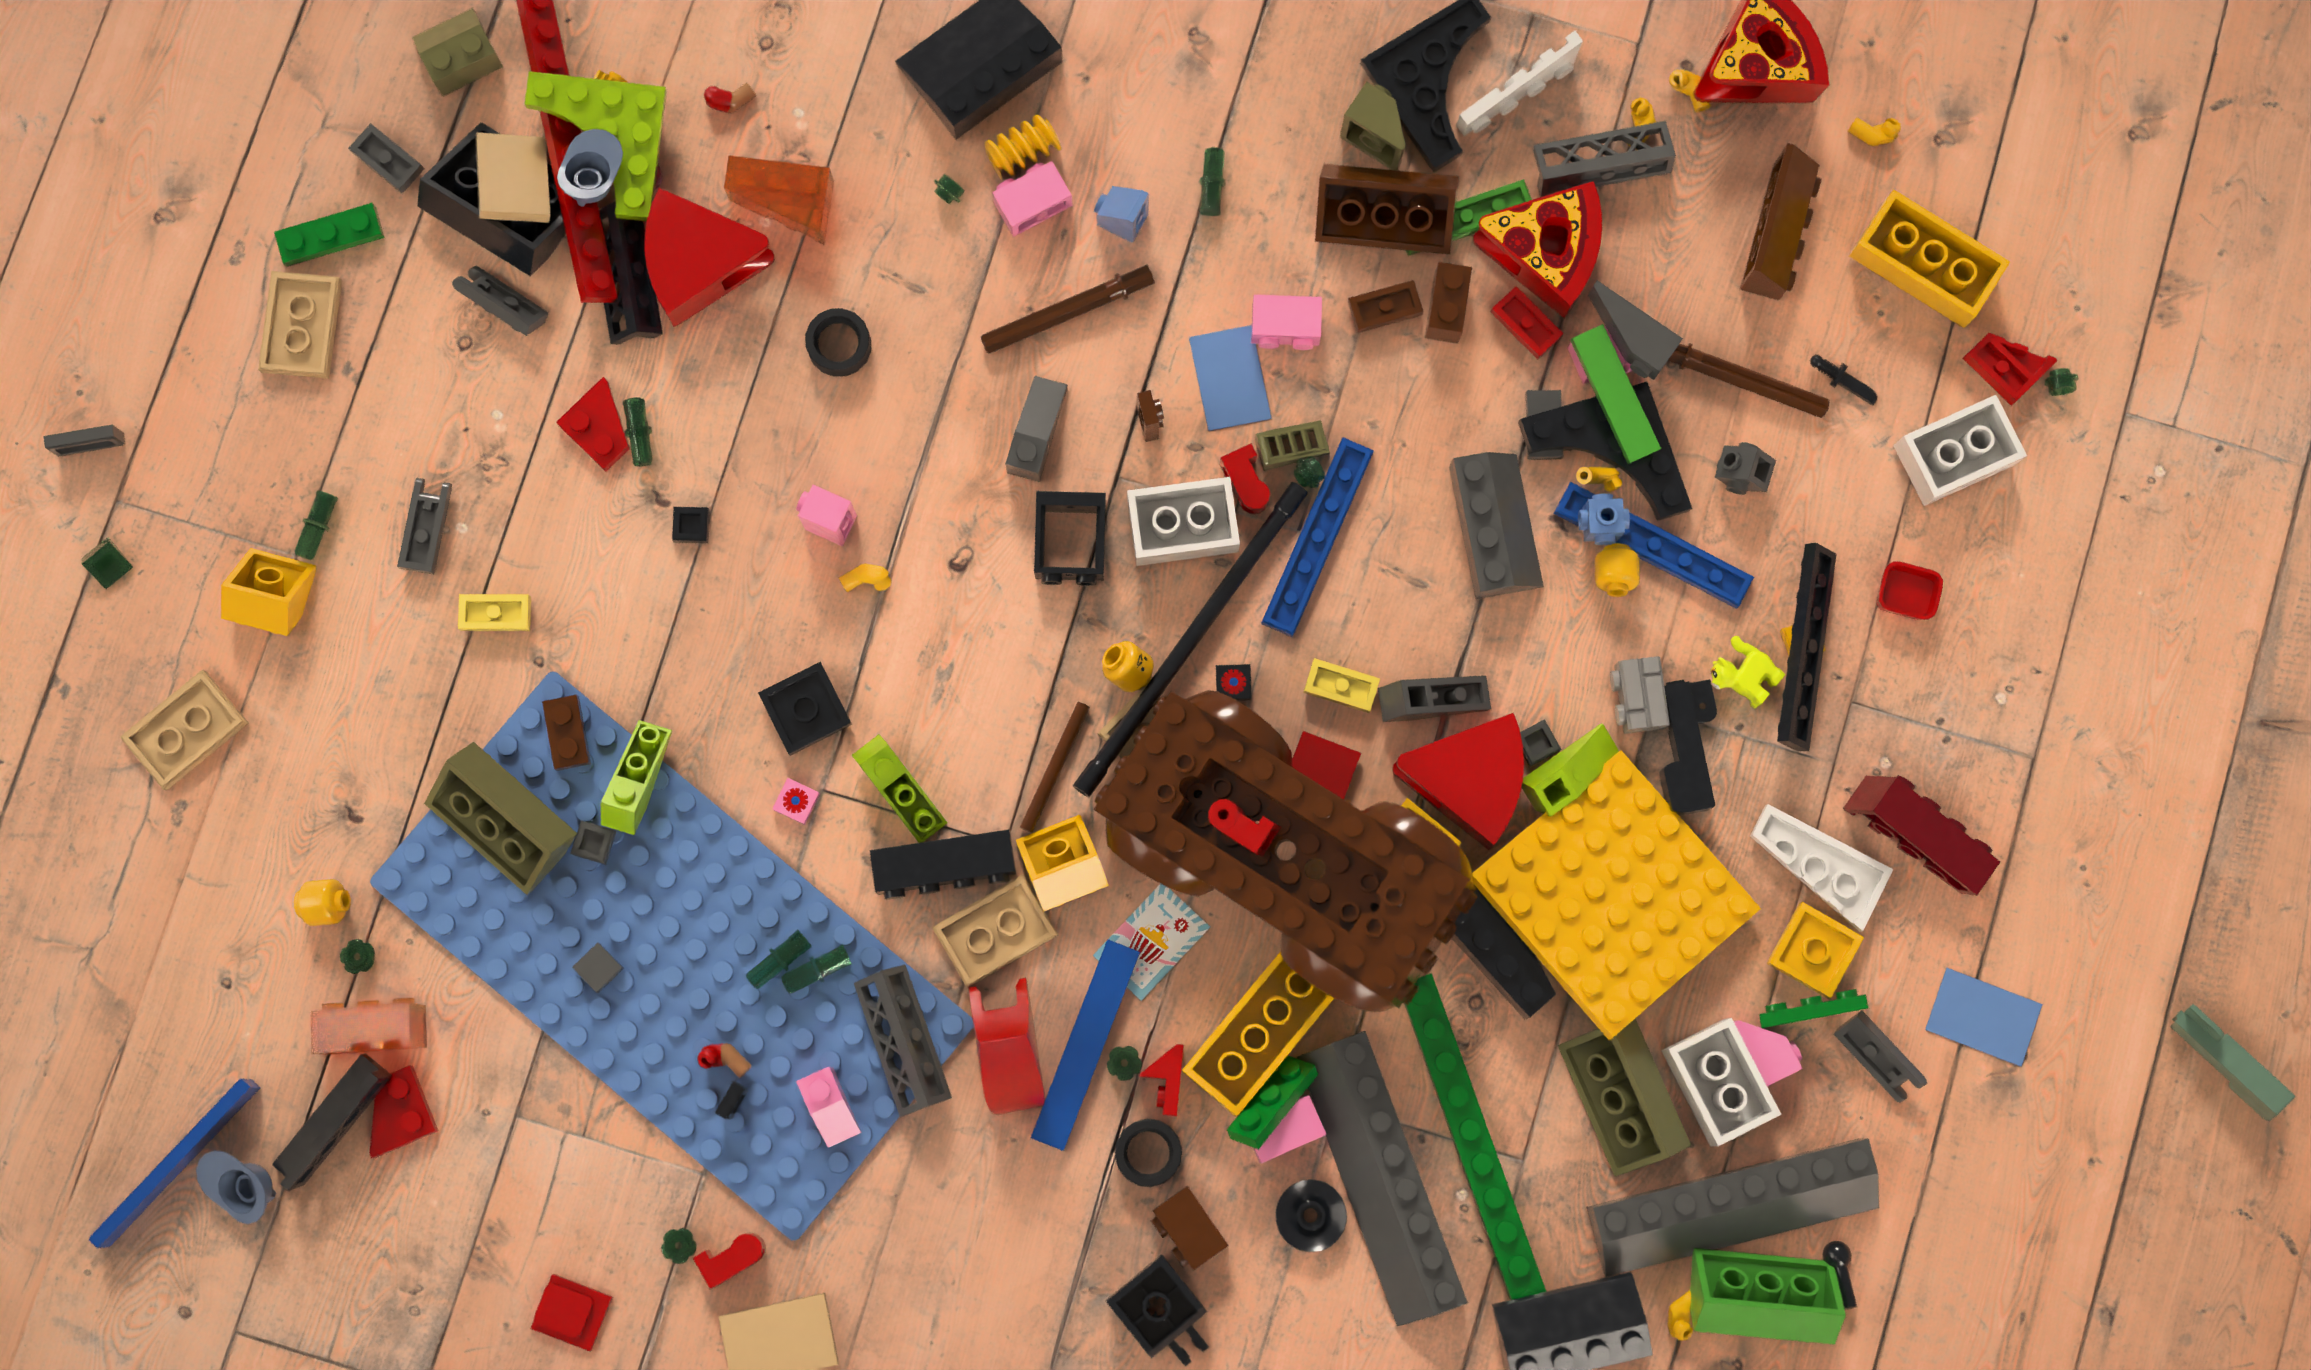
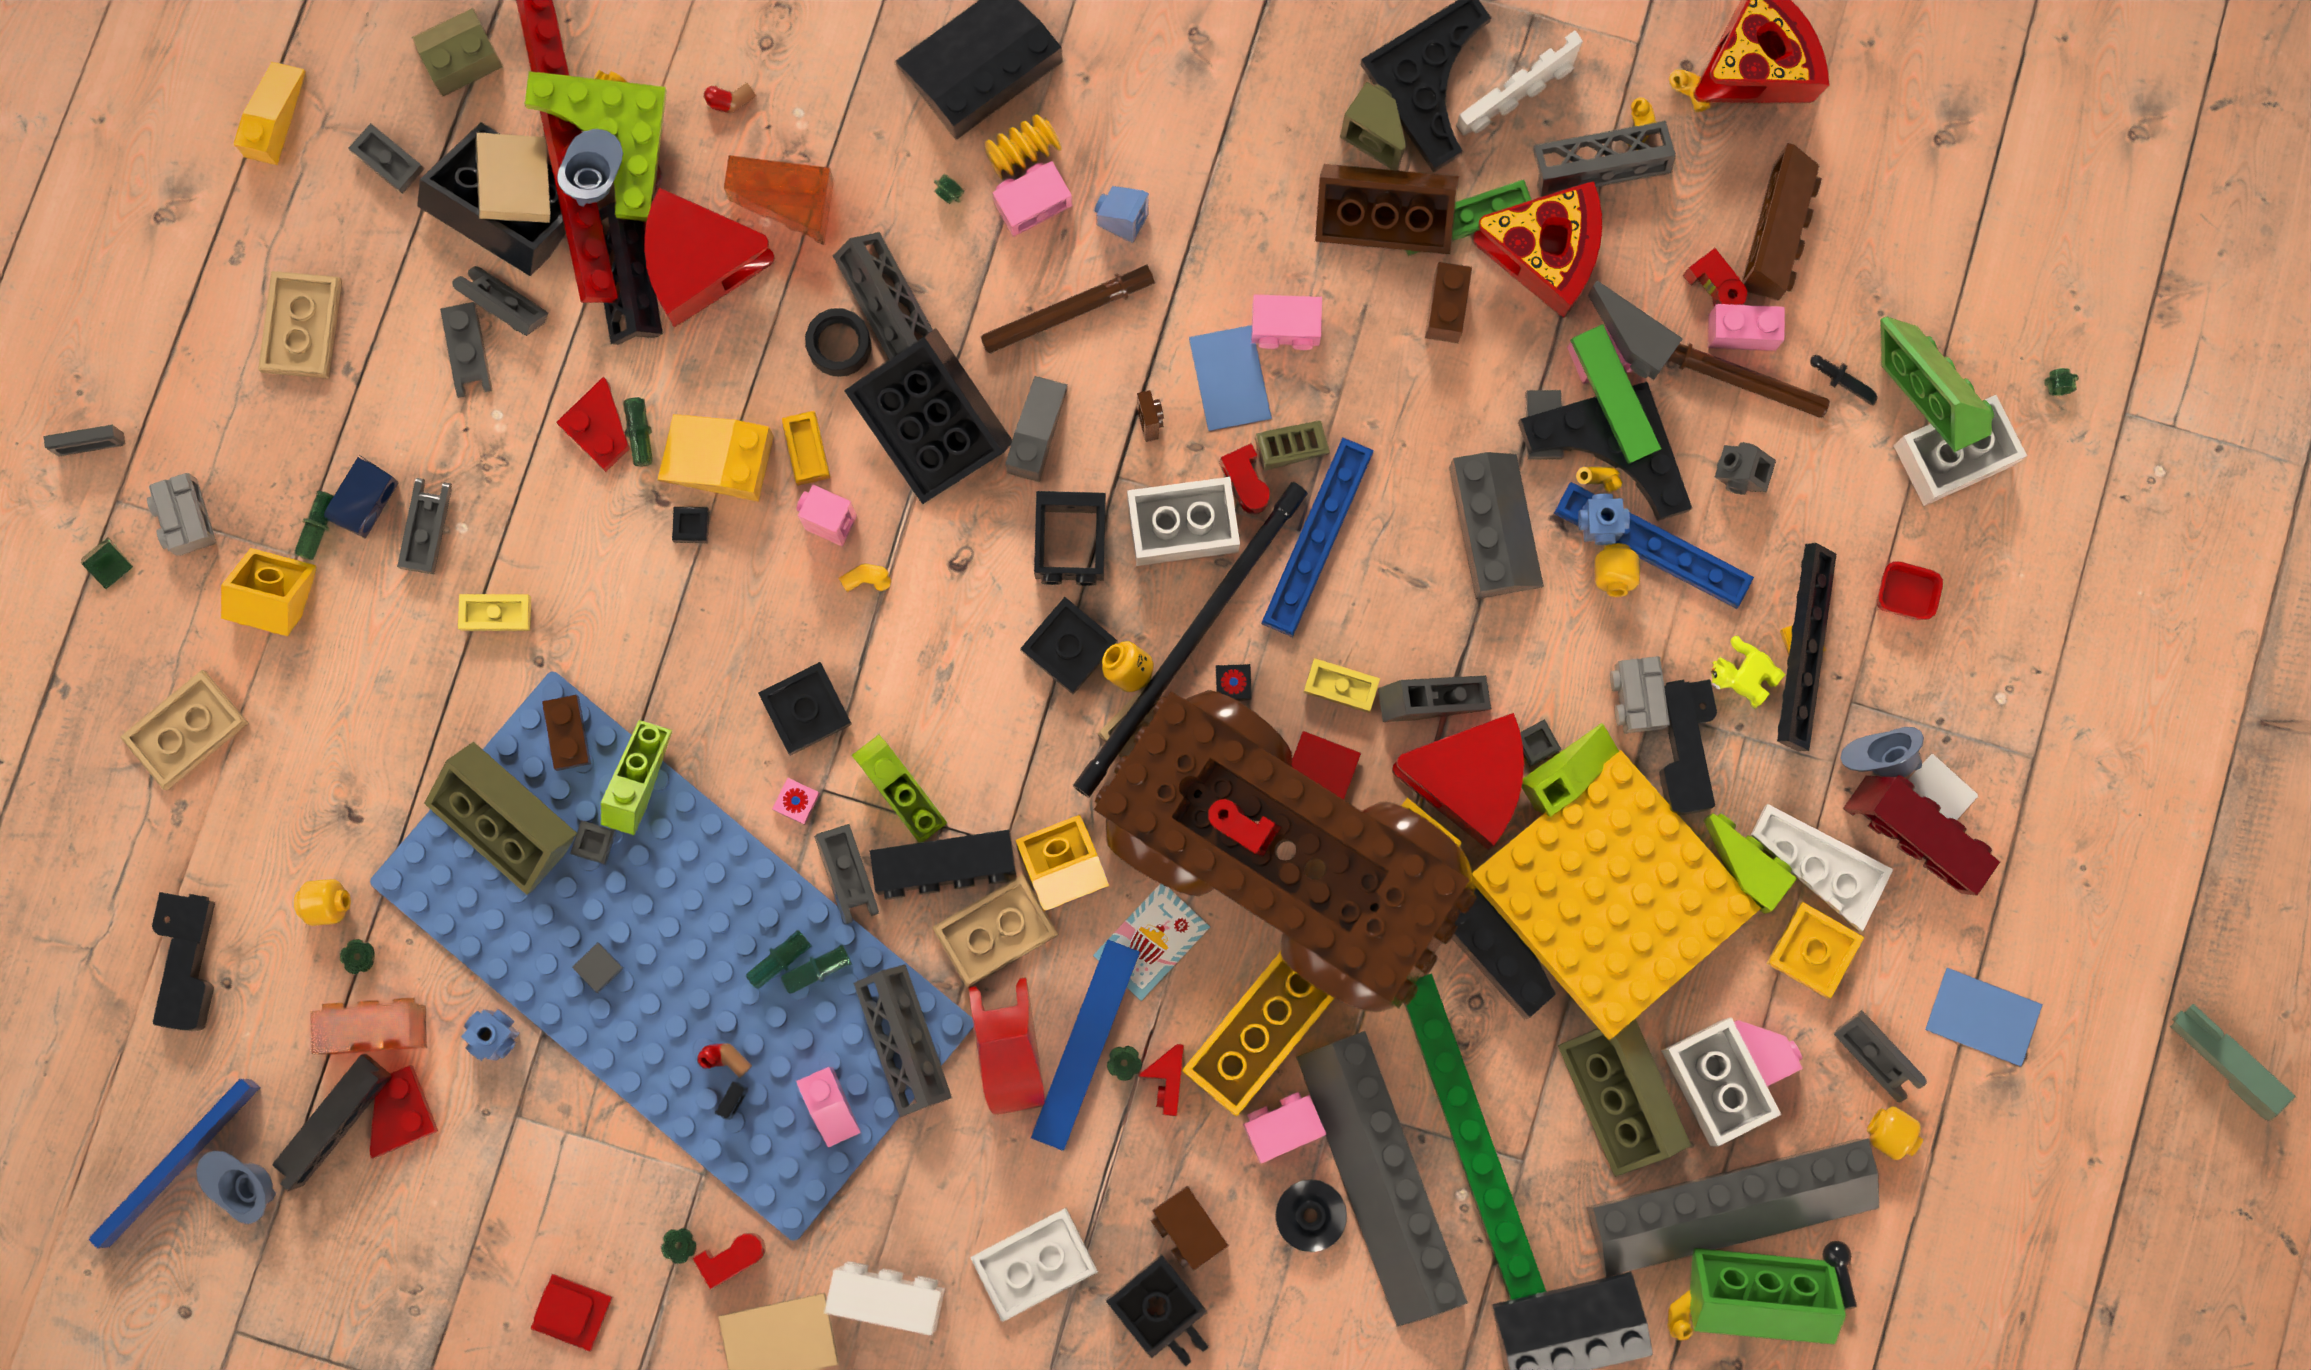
(181, 514): none -> light grey brick
(183, 996): none -> black piece
(269, 114): none -> yellow slope
(329, 234): green plate -> none
(361, 497): none -> dark blue piece
(465, 346): none -> dark grey hinge
(502, 1034): none -> medium blue brick
(716, 455): none -> yellow slope
(806, 448): none -> yellow tile
(845, 871): none -> dark grey hinge
(879, 299): none -> dark grey fence
(885, 1298): none -> white brick
(929, 416): none -> black slope
(1034, 1264): none -> white tile
(1054, 767): reddish brown bar -> none
(1068, 645): none -> black plate
(1172, 1164): black tyre -> none
(1212, 182): clear green axle -> none
(1272, 1102): green plate -> none
(1309, 472): clear green plate -> none
(1385, 306): reddish brown plate -> none
(1526, 322): red plate -> none
(1717, 279): none -> red leg
(1744, 858): none -> lime slope
(1746, 327): none -> bright pink brick
(1813, 1008): green plate -> none
(1877, 134): yellow arm -> none
(1885, 752): none -> sand blue piece
(1894, 1133): none -> yellow head
(1929, 259): yellow brick -> none
(1934, 384): none -> bright green slope
(1943, 787): none -> white sticker
(2007, 366): red wing -> none

